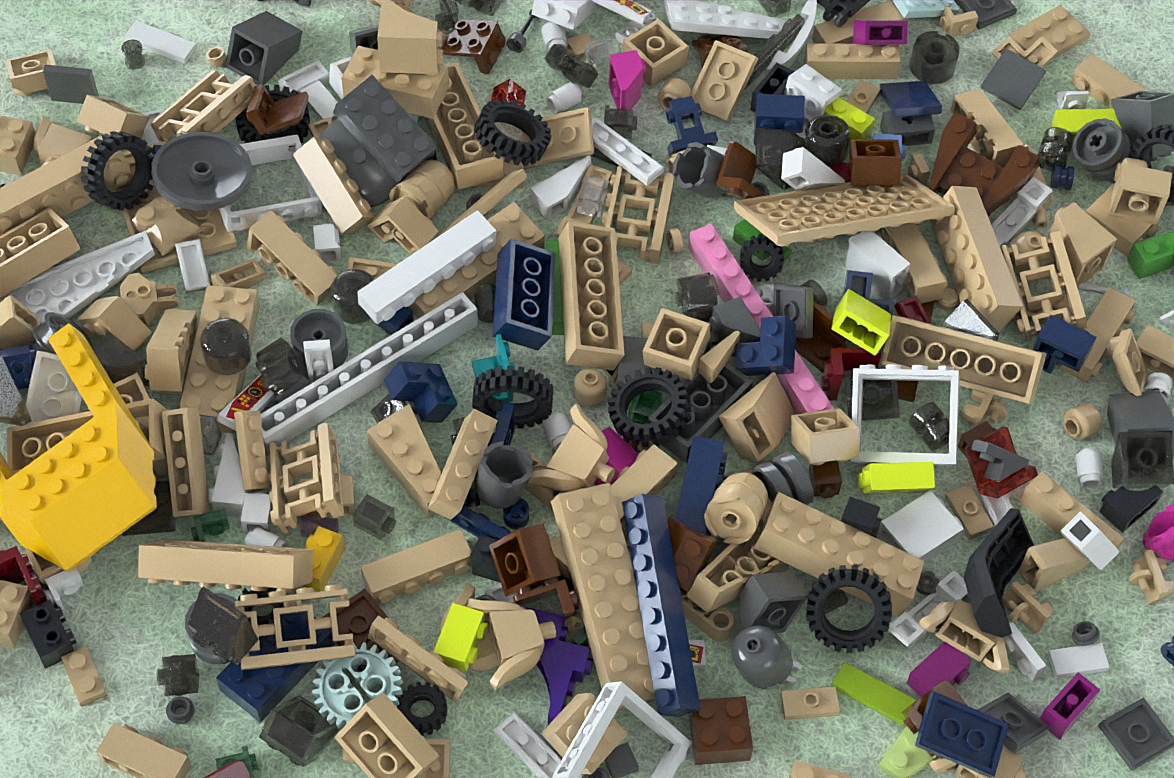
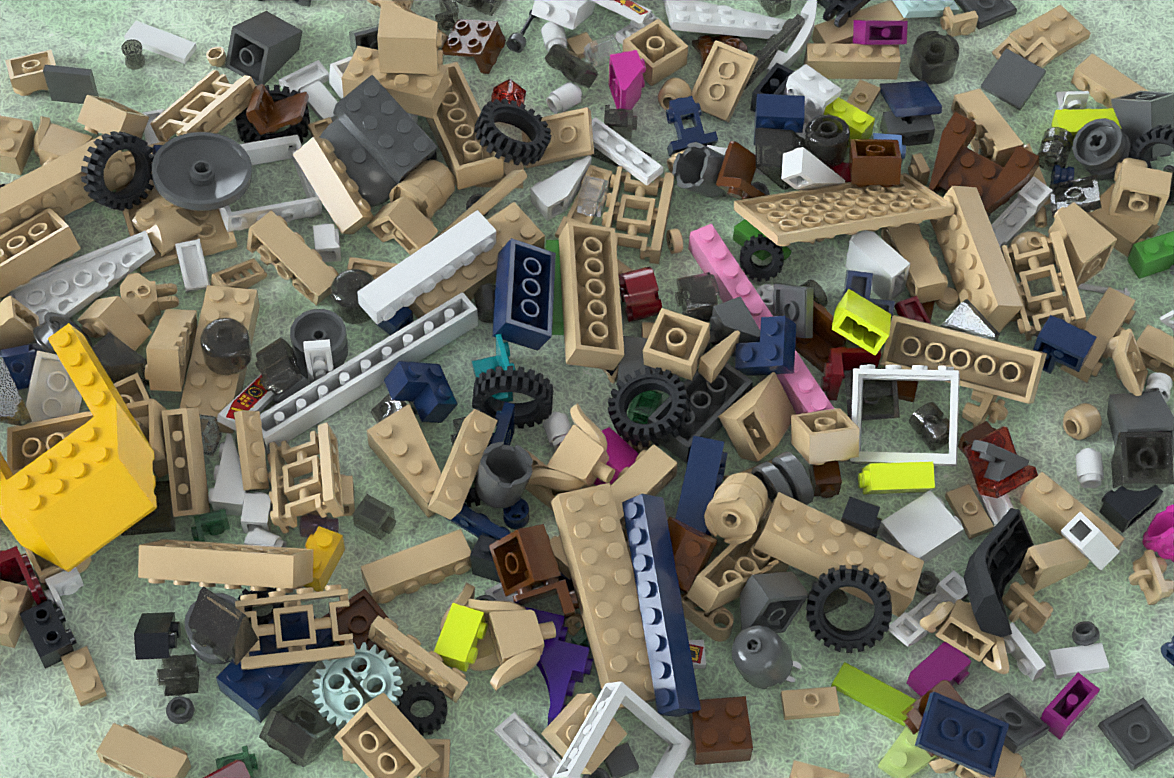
(156, 635): none -> black brick
(590, 387): tan head -> none
(640, 293): none -> dark red brick
(1082, 191): none -> clear smoke plate

